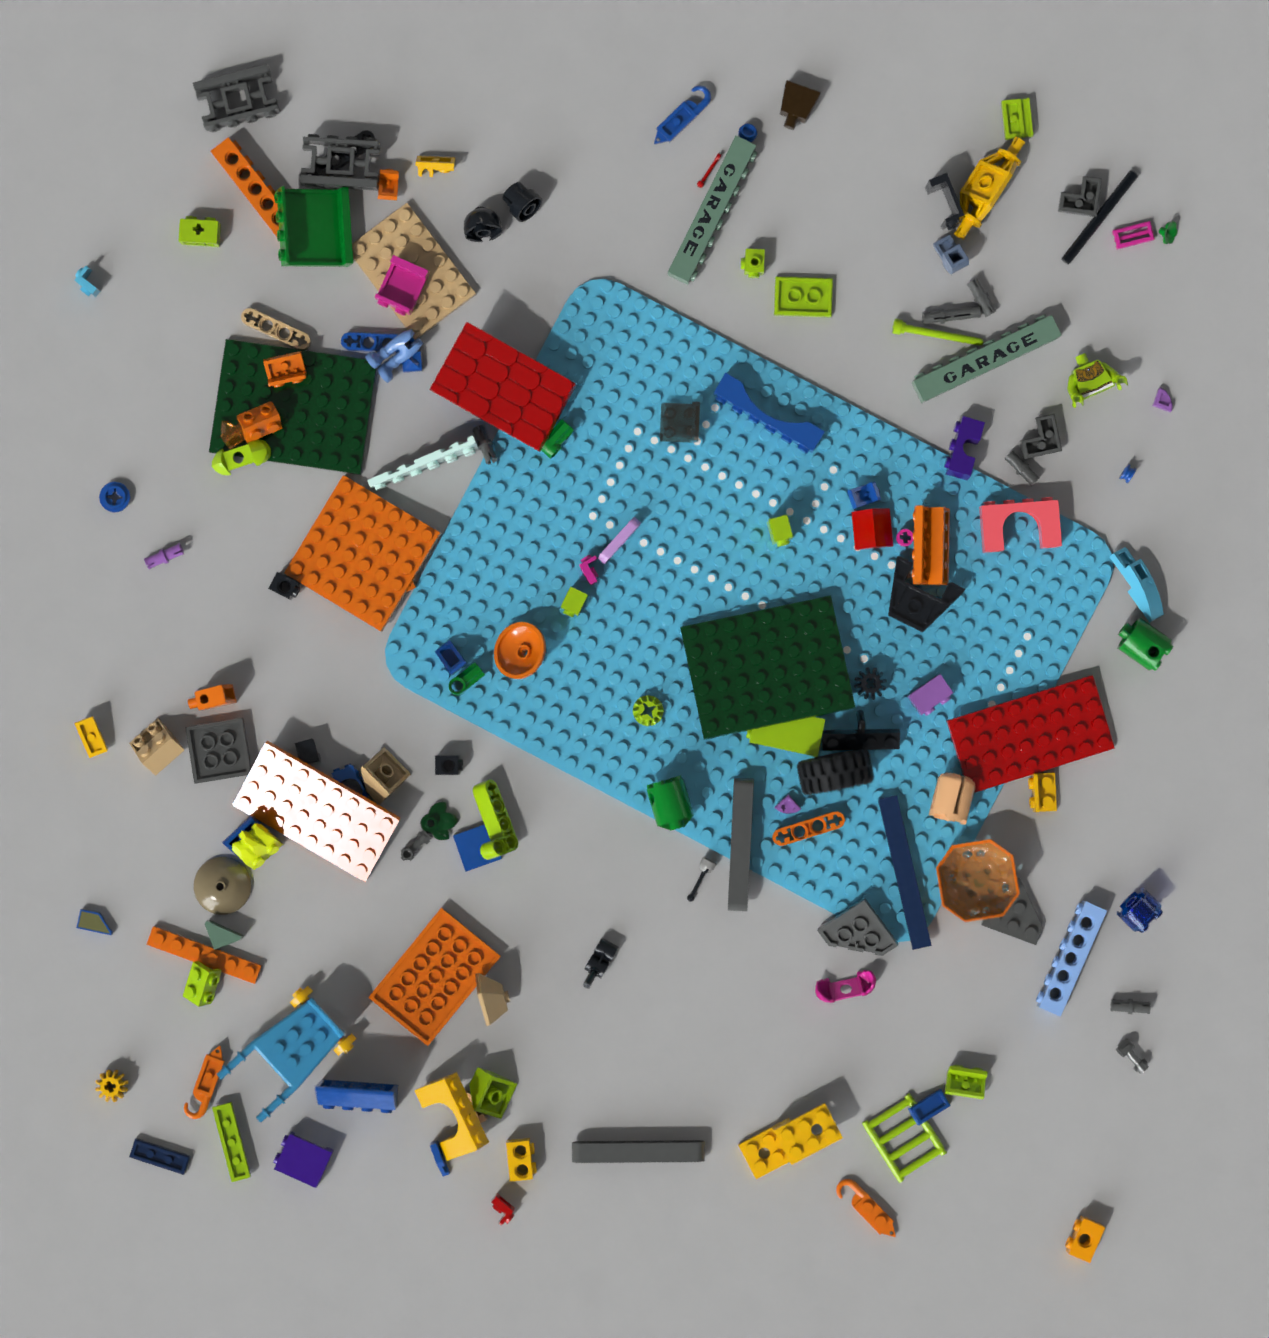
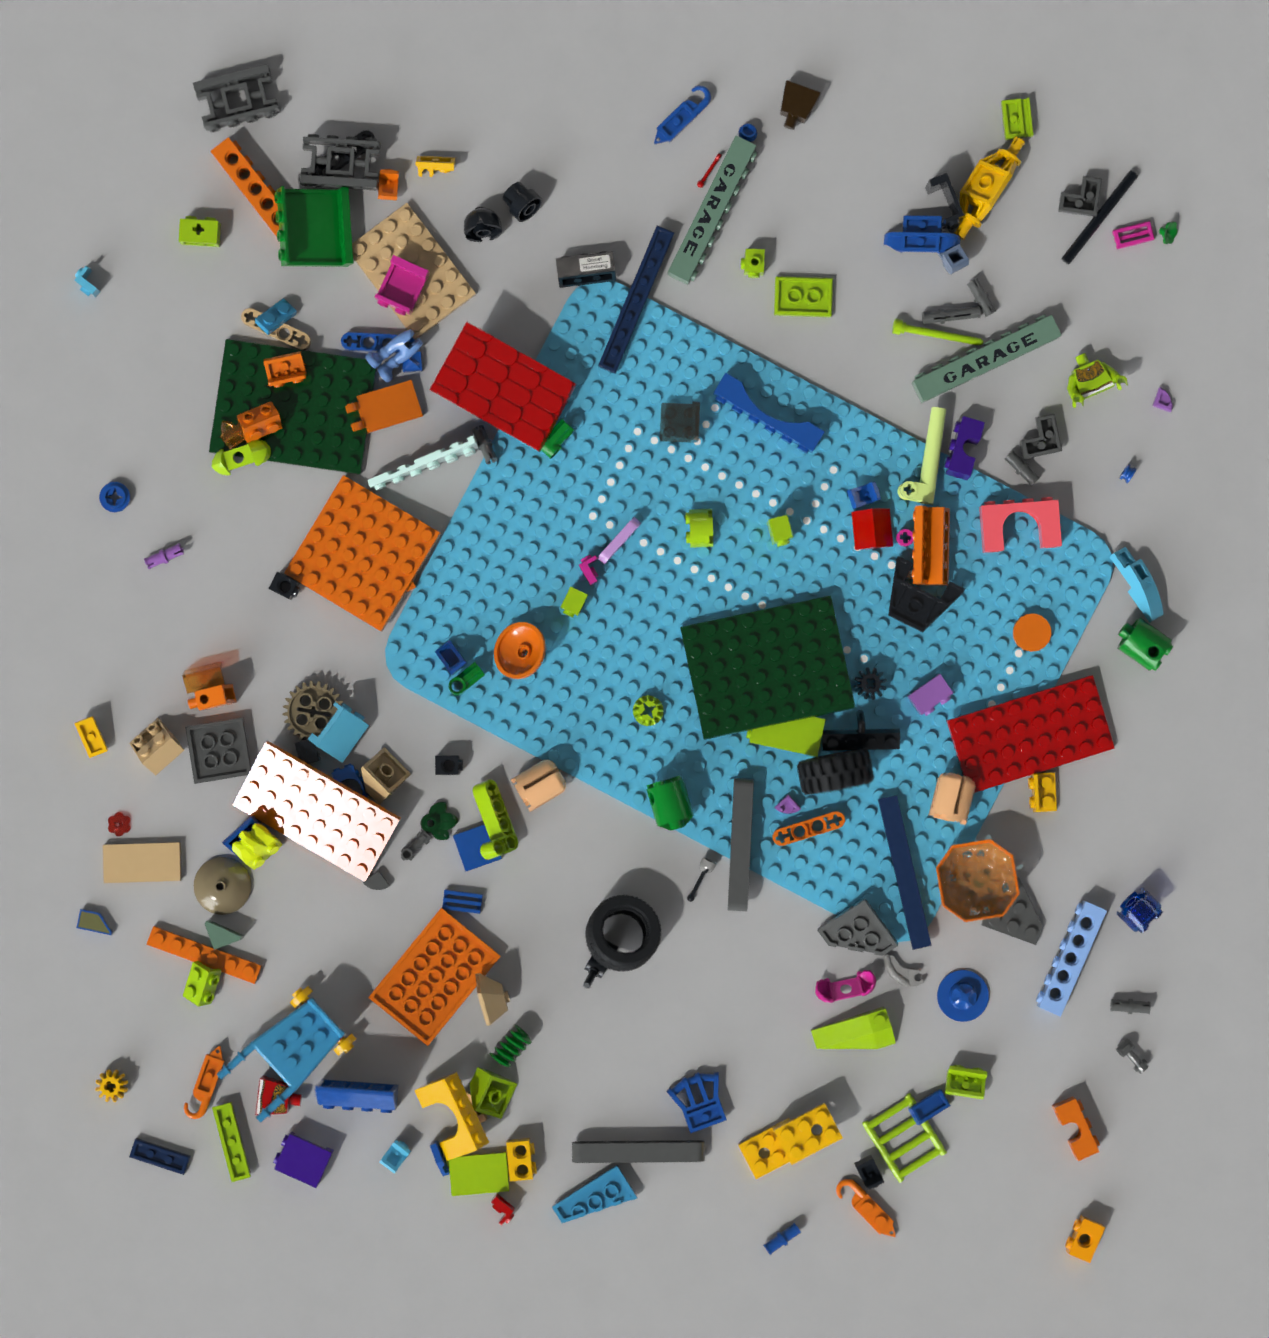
(123, 821): none -> clear red plant
(142, 862): none -> tan tile
(203, 677): none -> clear orange panel
(267, 1094): none -> red torso
(275, 316): none -> dark azure plate
(316, 694): none -> dark tan gear
(340, 732): none -> medium azure panel
(376, 882): none -> dark grey tile
(386, 407): none -> orange tile
(395, 1156): none -> medium azure bracket
(462, 909): none -> blue tile
(479, 1174): none -> lime tile
(511, 1047): none -> green piece
(539, 784): none -> light nougat cylinder
(586, 269): none -> black brick
(600, 1193): none -> dark azure wing
(636, 299): none -> dark blue tile
(637, 910): none -> black tyre
(700, 528): none -> lime cylinder
(704, 1113): none -> blue plate
(782, 1238): none -> blue pin
(861, 1031): none -> lime wedge
(869, 1172): none -> black bracket
(900, 974): none -> light grey piece
(921, 235): none -> blue plate
(925, 490): none -> yellowish green axle
(962, 995): none -> blue hat
(1031, 632): none -> orange tile
(1071, 1112): none -> orange arch

